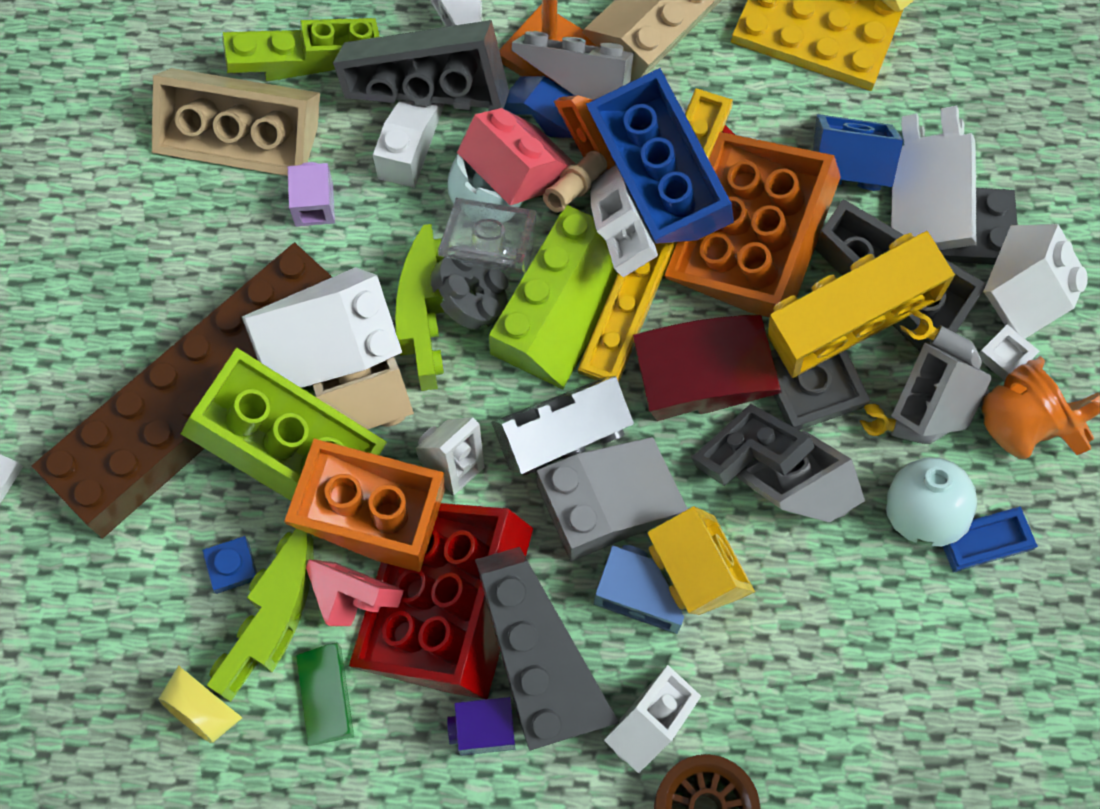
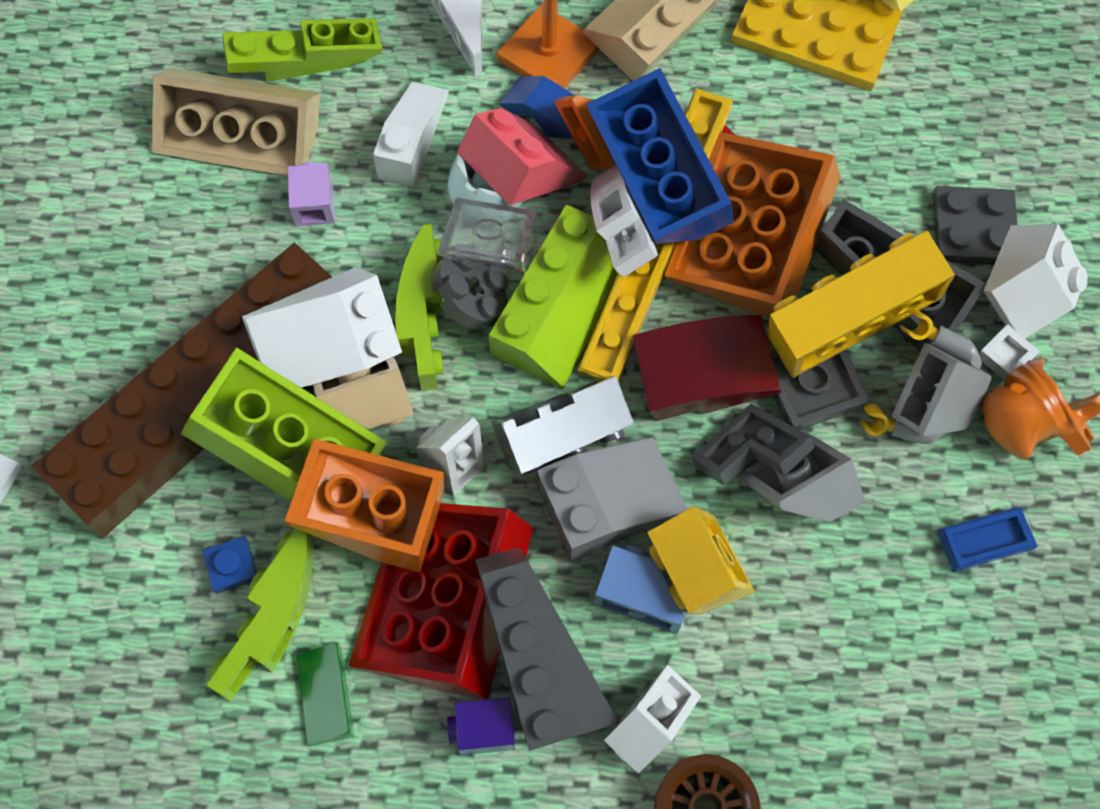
(197, 706): light yellow piece -> none
(344, 590): coral slope -> none
(427, 66): dark grey wedge -> none
(575, 181): tan pin -> none
(577, 66): light grey slope -> none
(862, 149): blue slope -> none
(931, 501): light aqua cylinder -> none
(936, 182): white tile -> none

